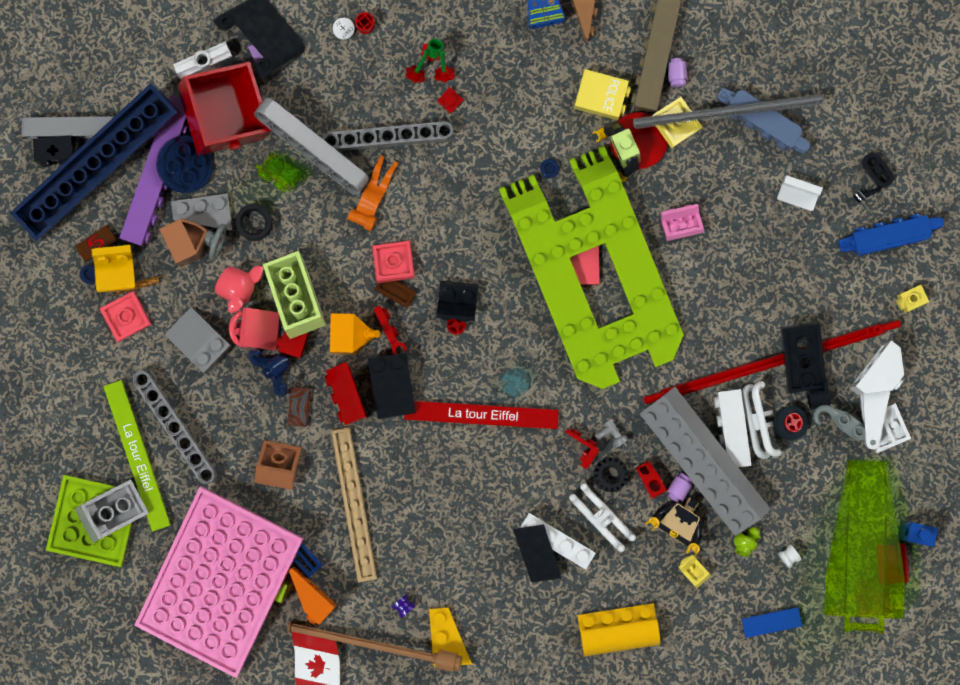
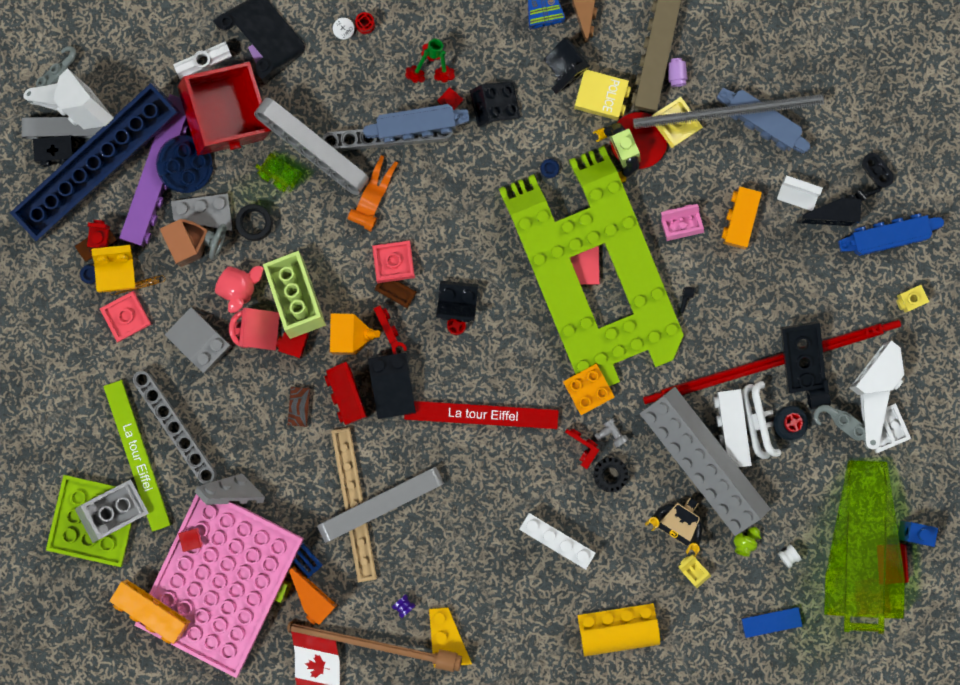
(69, 95): none -> white slope
(98, 234): none -> red bracket
(149, 611): none -> light orange brick
(190, 539): none -> red tile
(229, 489): none -> light grey wing
(272, 369): dark blue piece -> none
(277, 465): nougat slope -> none
(380, 504): none -> light grey beam
(416, 122): none -> sand blue hinge
(494, 103): none -> black bracket
(514, 382): clear light blue brick -> none
(537, 553): black sticker -> none
(566, 64): none -> black bracket
(588, 389): none -> light orange hinge
(602, 517): white piece -> none
(650, 480): red leg -> none
(679, 487): lavender brick -> none
(688, 292): none -> black hand
(741, 217): none -> light orange brick
(841, 212): none -> black slope

